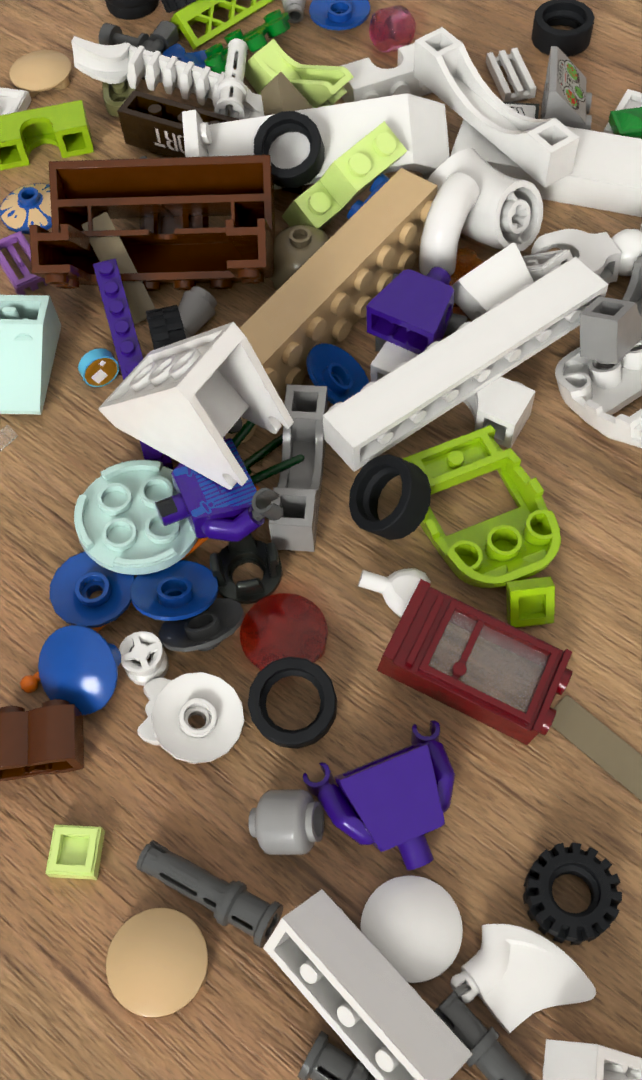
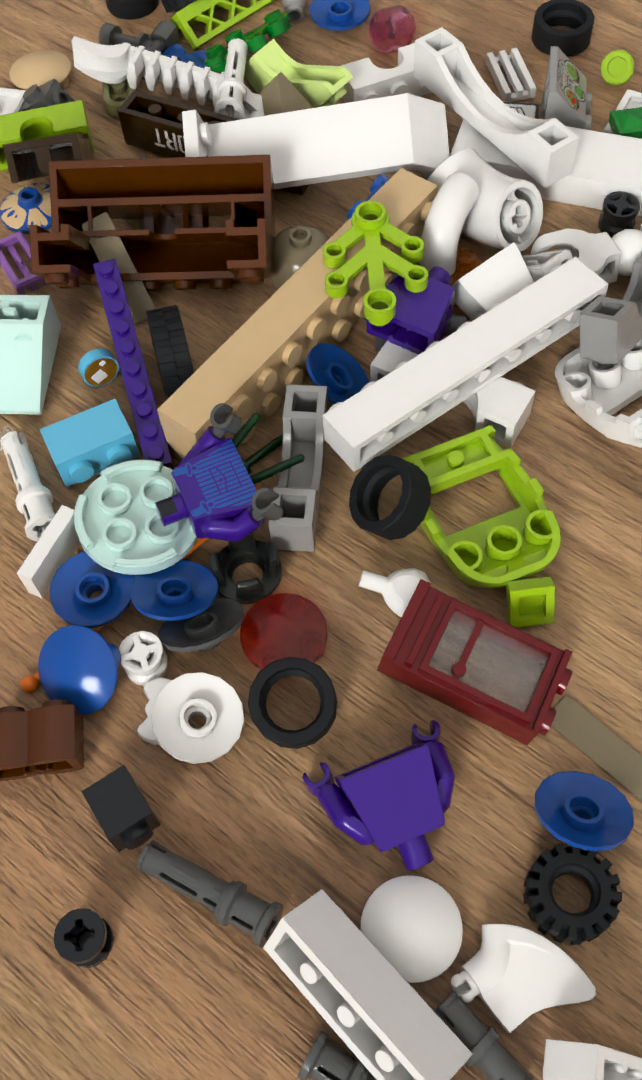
(31, 158): none -> dark brown door
(32, 498): none -> white pin
(45, 95): none -> dark grey bracket
(49, 552): none -> white tile
(75, 852): yellowish green tile -> none
(90, 442): none -> medium azure brick
(94, 941): none -> black wheel
(121, 809): none -> black brick
(157, 962): tan dish -> none
(192, 395): white ladder -> none
(196, 309): light grey cone -> none
(287, 822): light grey head -> none
(291, 122): black tyre -> none
(346, 179): yellowish green arch -> none
(371, 223): none -> lime plant
(584, 811): none -> blue dish
(617, 67): none -> lime tile
(618, 212): none -> black wheel

